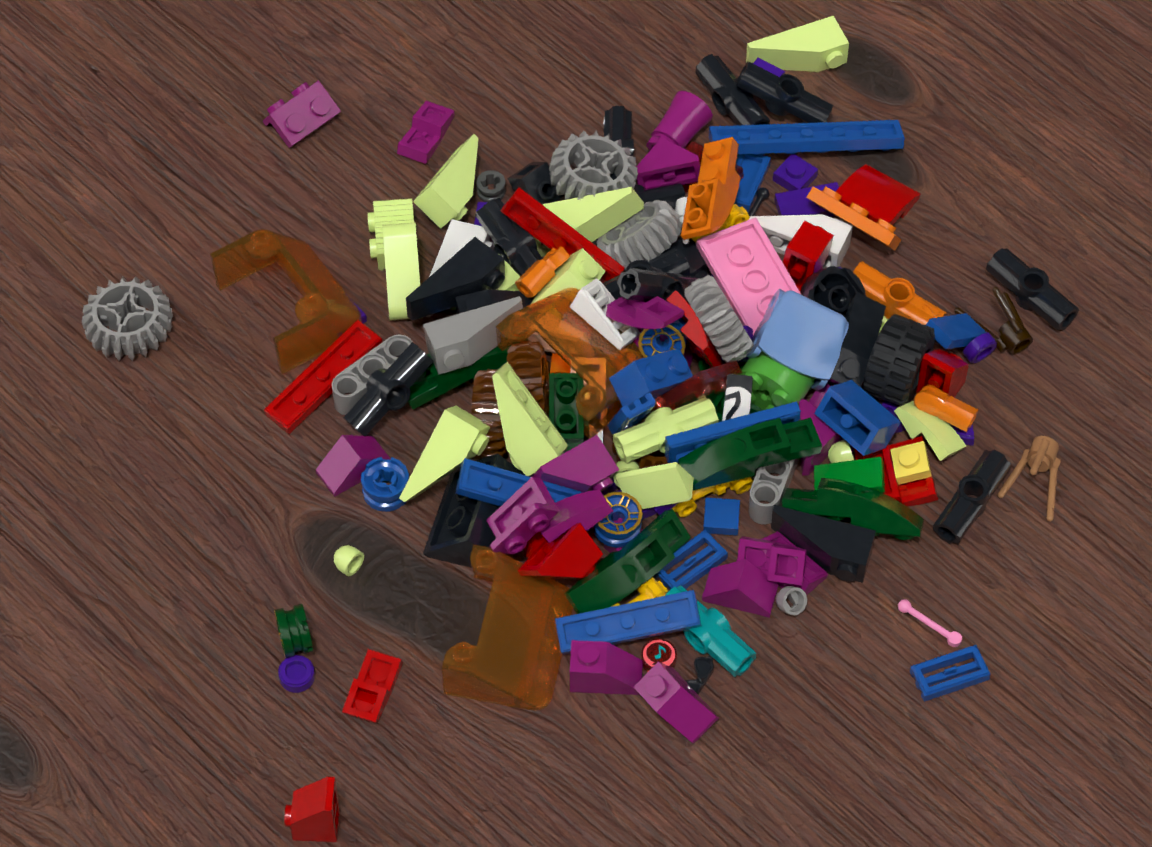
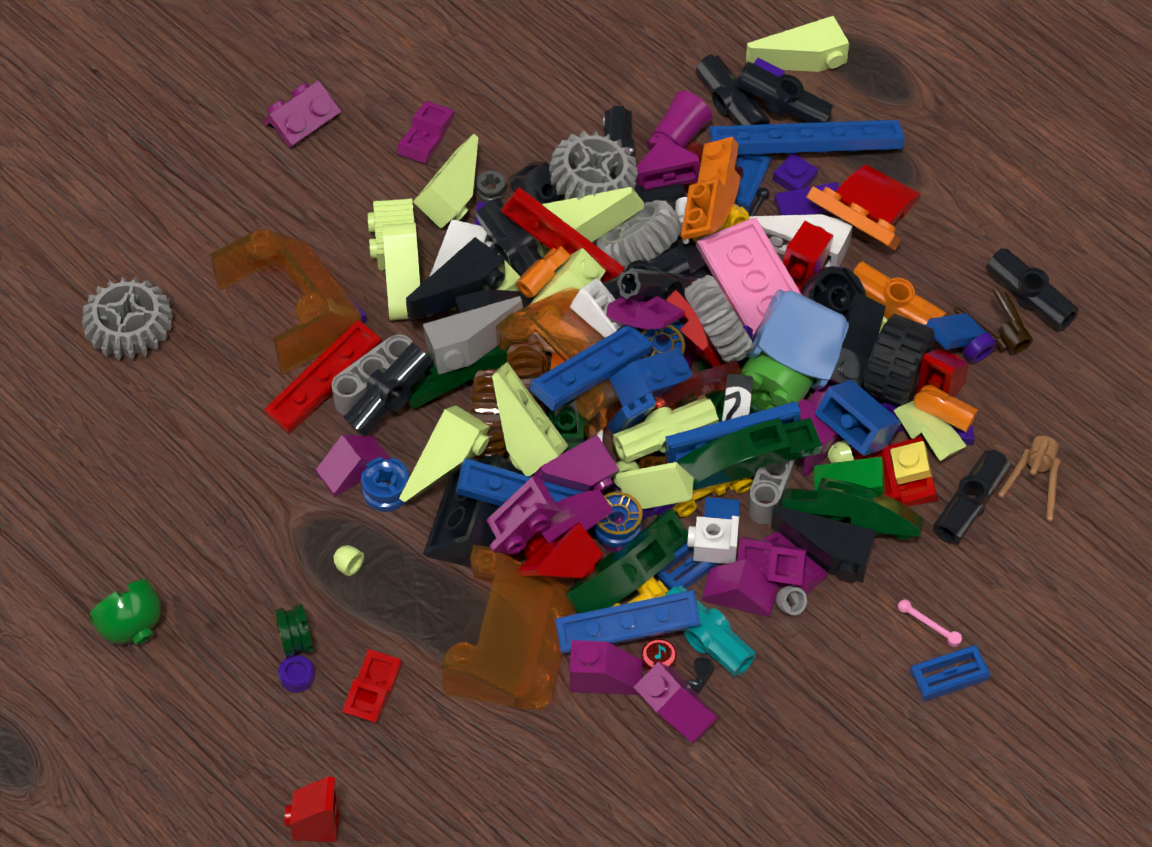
(128, 615): none -> green cylinder
(590, 367): none -> blue tile
(714, 539): none -> white brick

